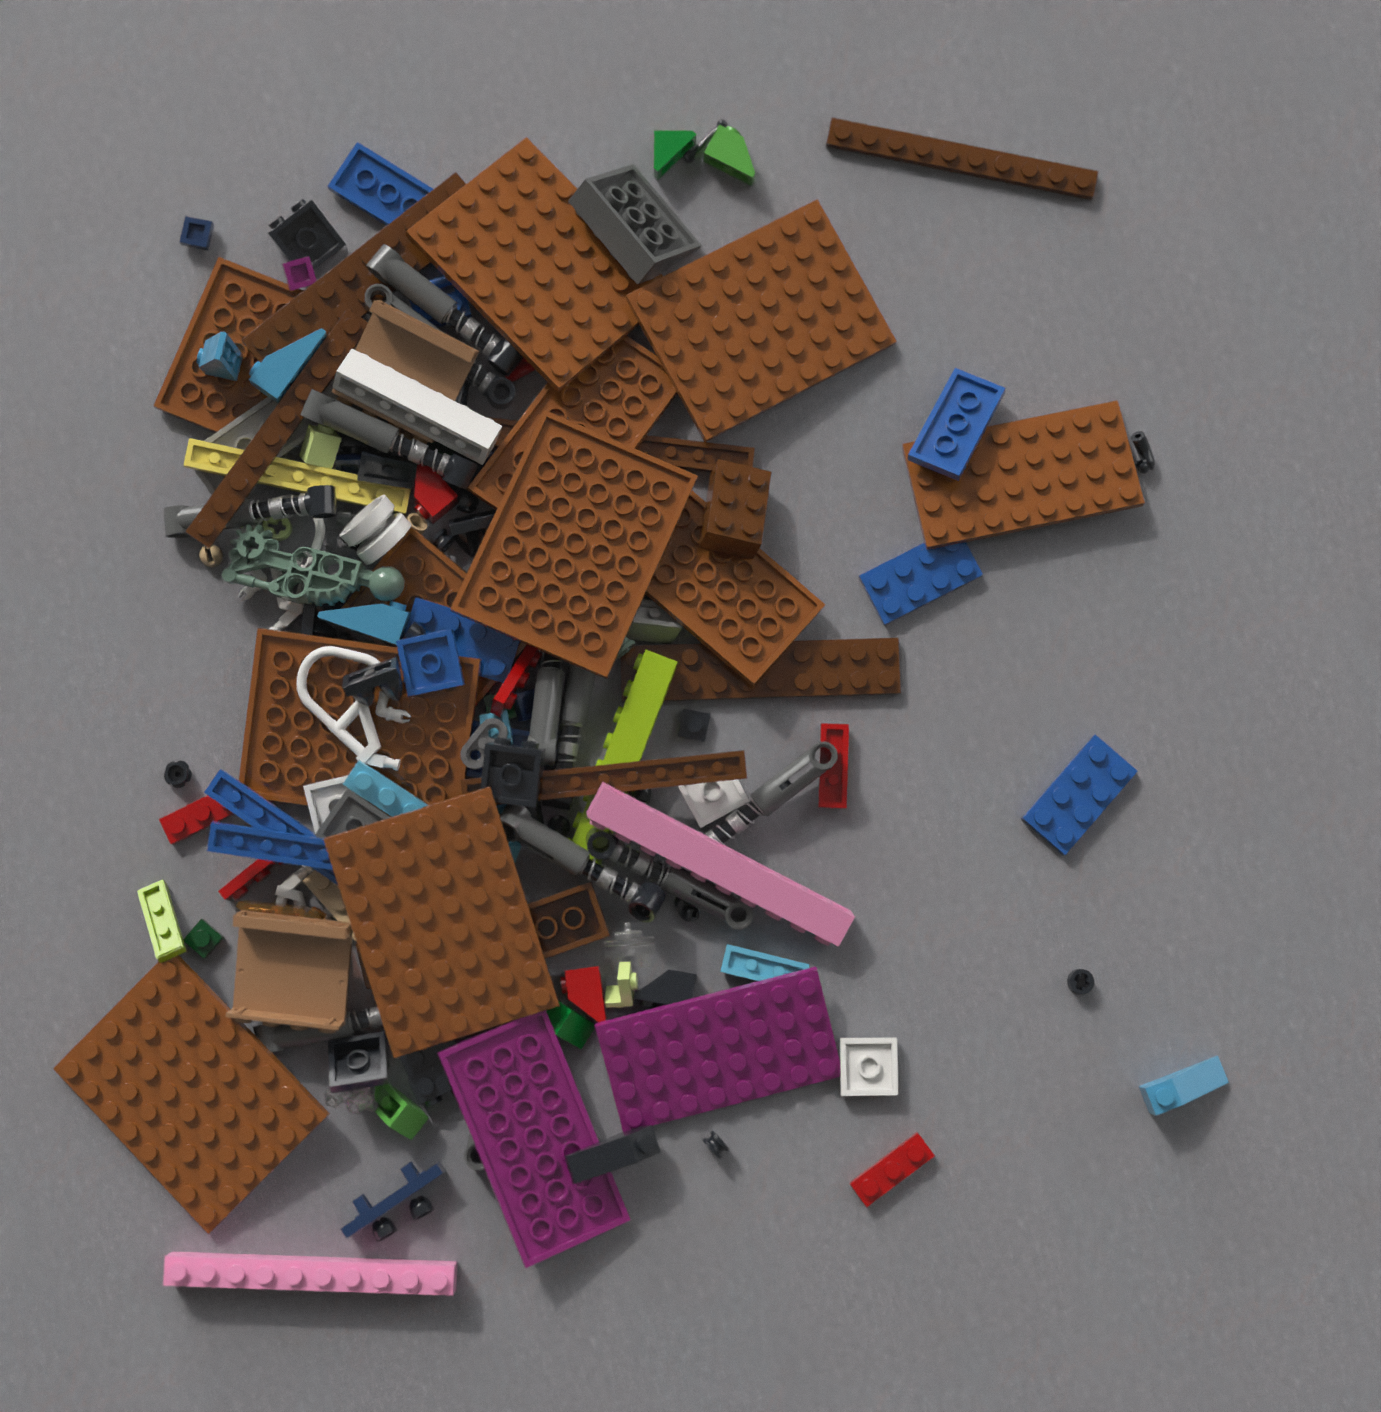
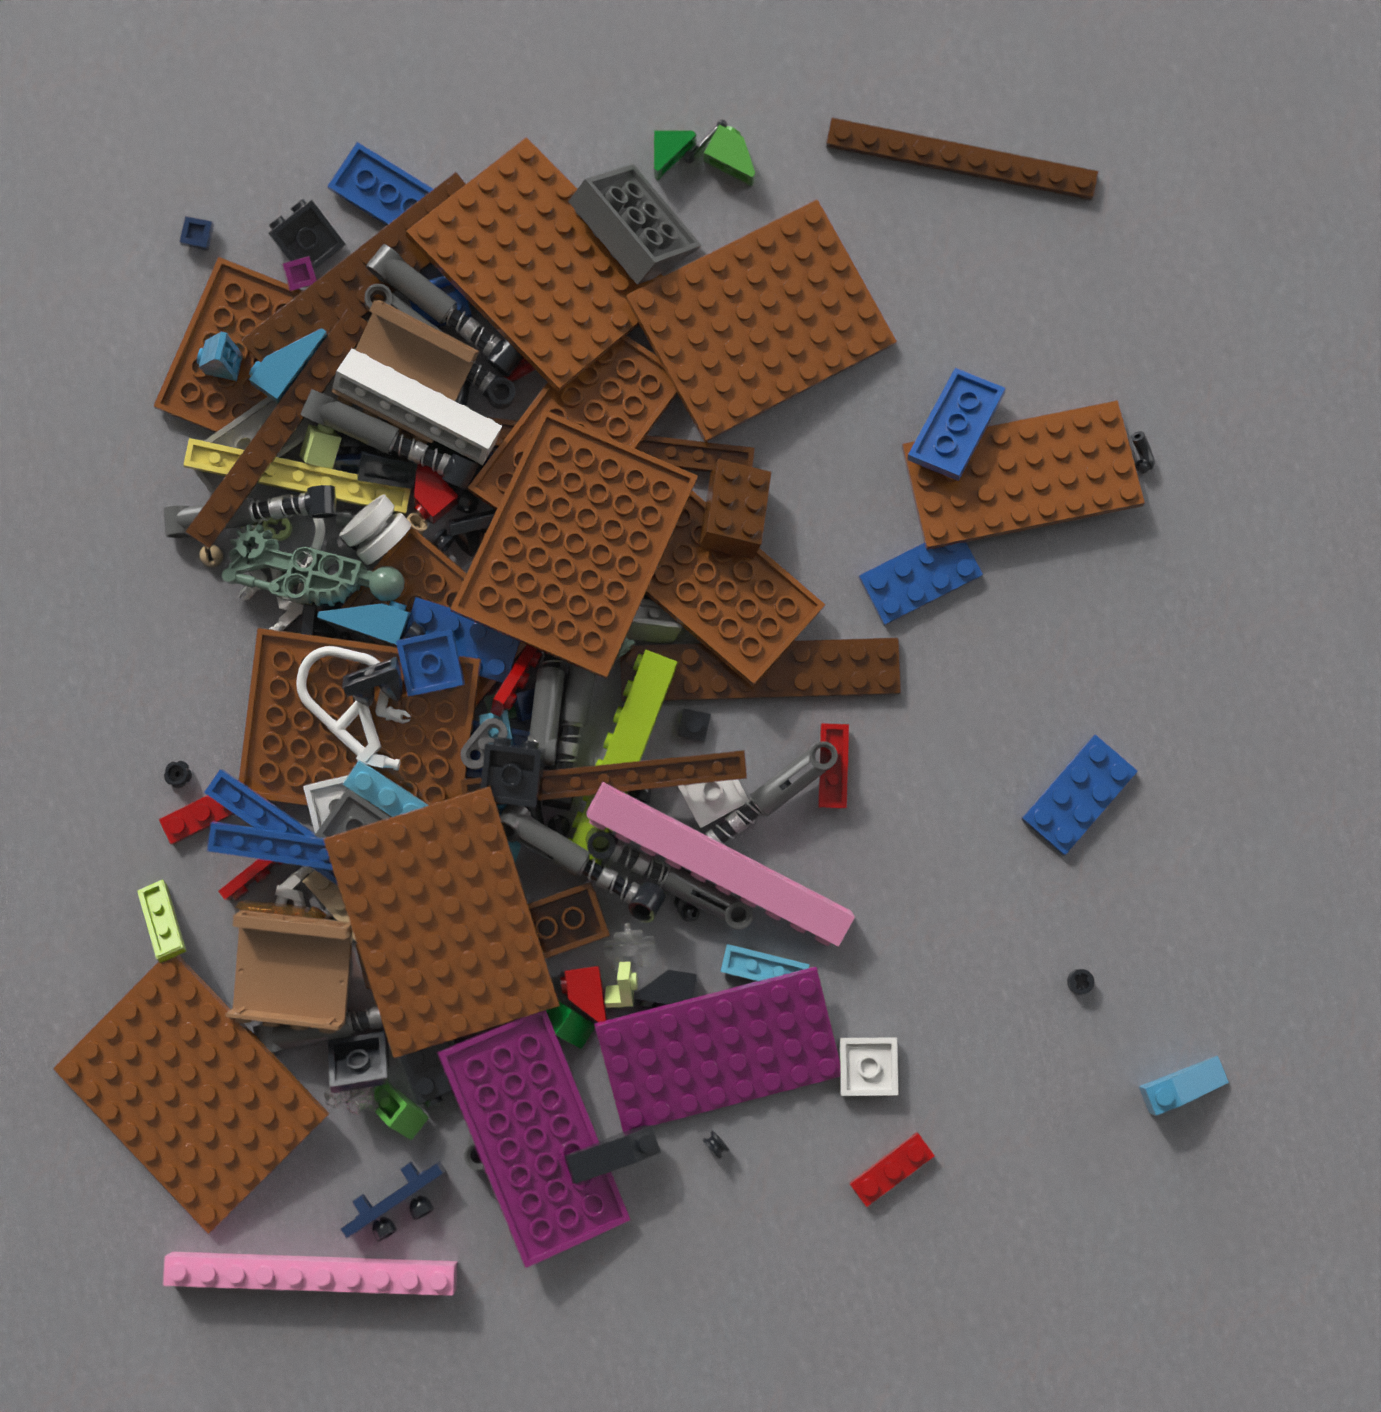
(203, 938): dark green plate -> none

